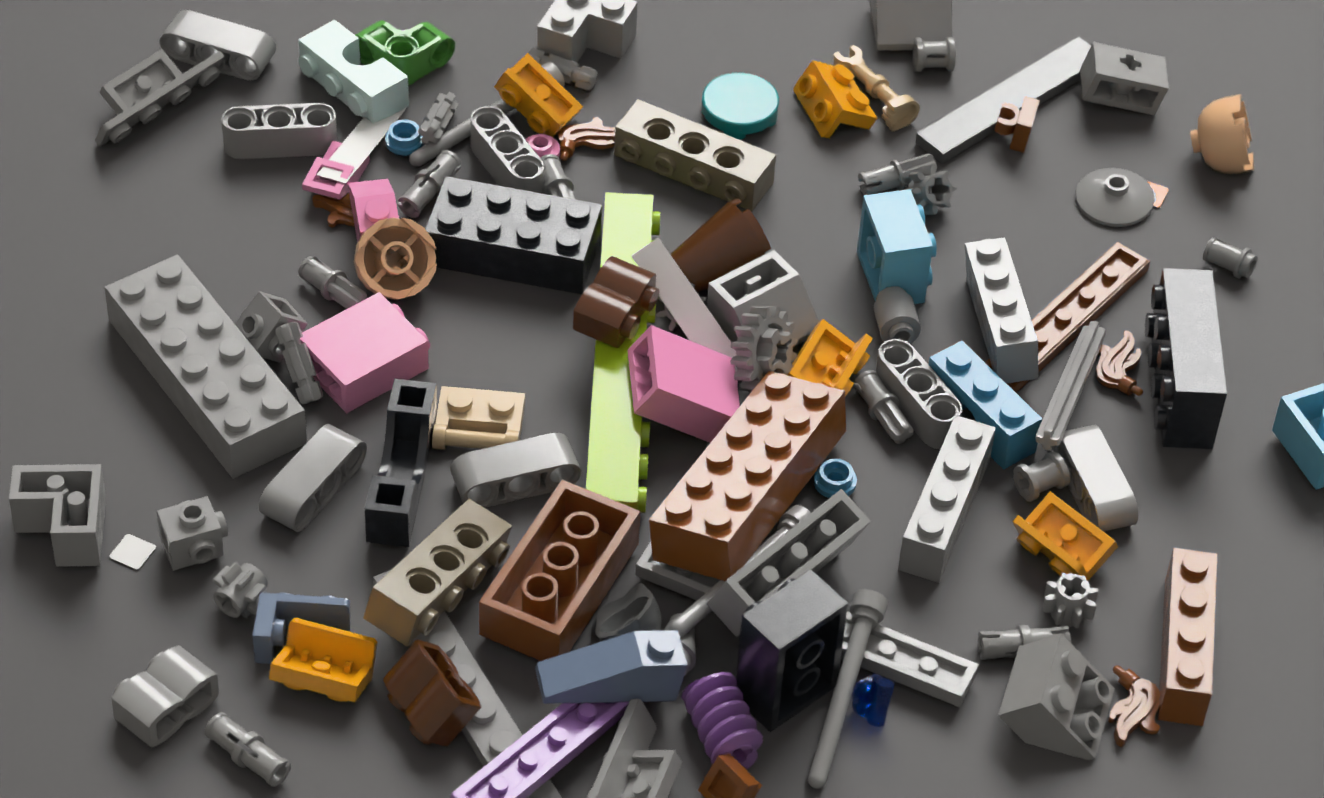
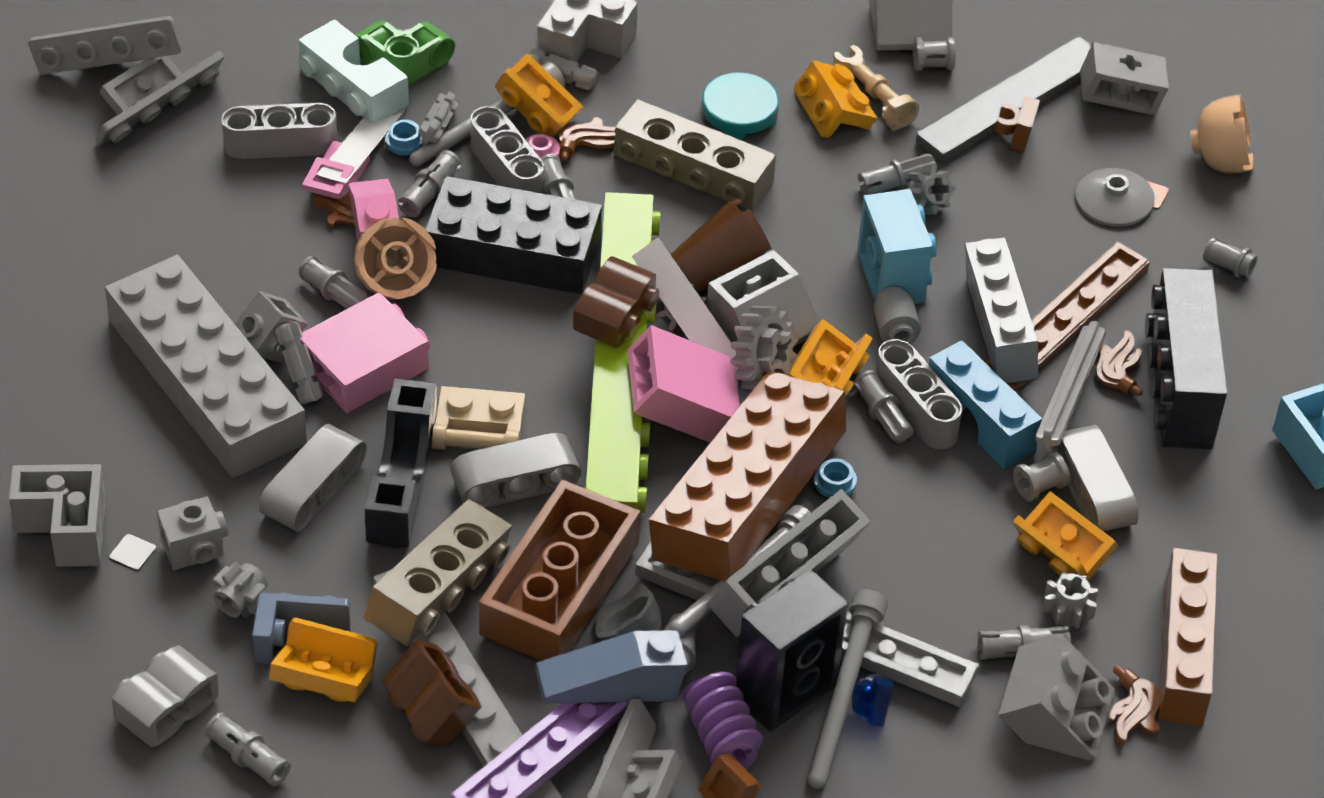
(105, 45): none -> light grey bracket
(197, 36): light grey beam -> none
(946, 499): brick -> none

